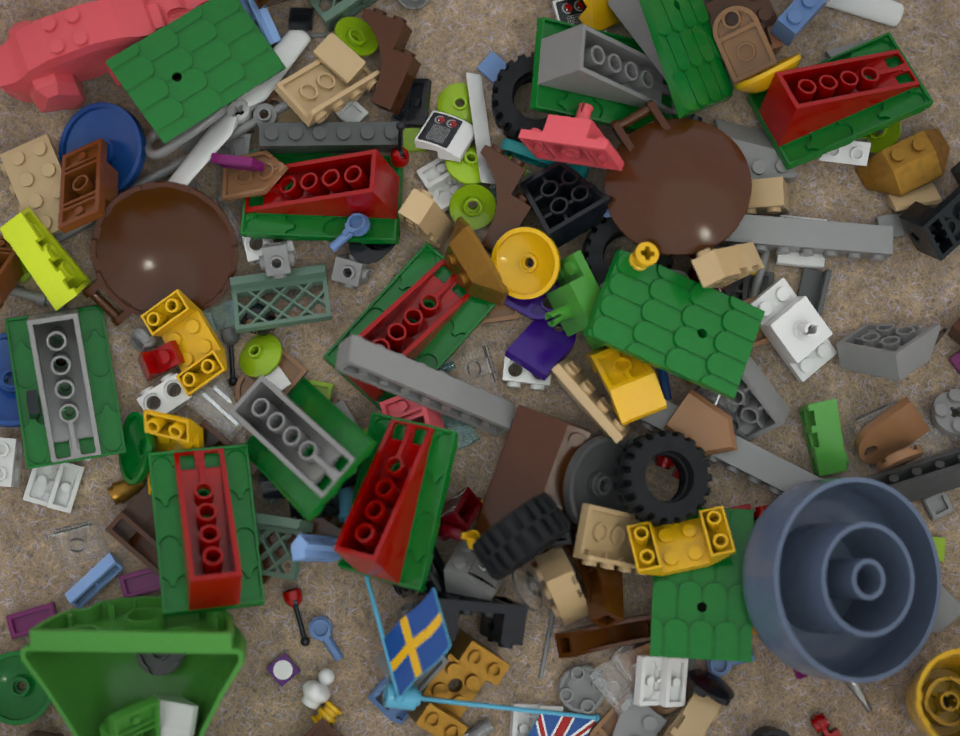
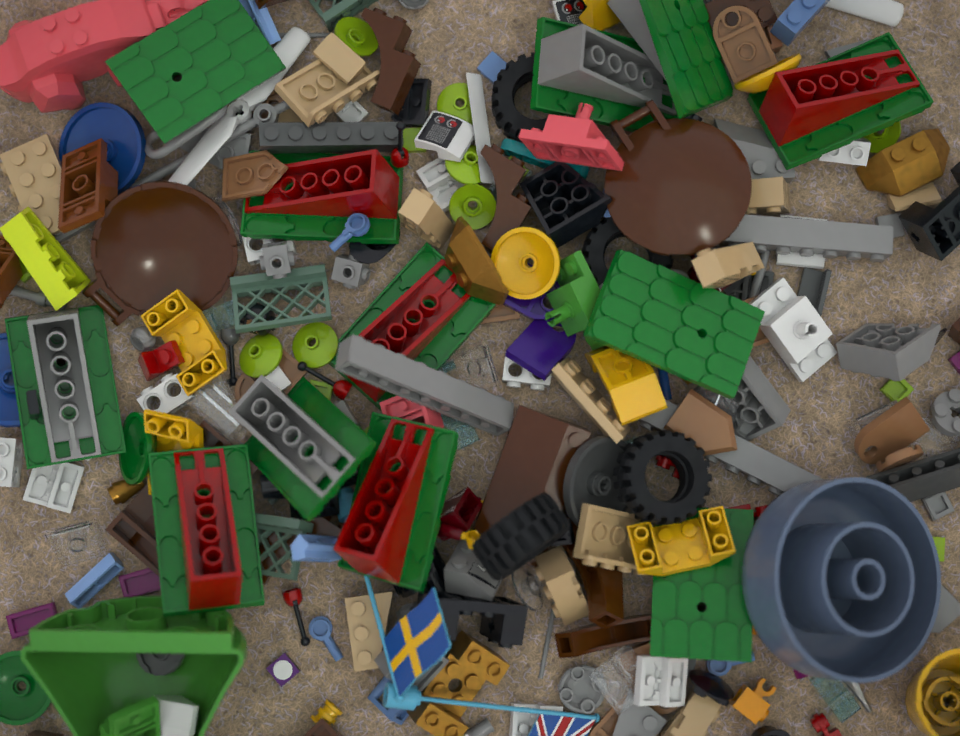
(237, 162): magenta tile -> none
(301, 18): black tile -> none
(317, 691): white animal -> none
(324, 348): none -> lime dish
(340, 387): none -> hinge
(363, 627): none -> tan wedge
(644, 251): yellow bush -> none
(750, 701): none -> light orange brick
(824, 437): bright green wedge -> none
(836, 697): none -> clear light blue slope
(896, 389): none -> lime tile

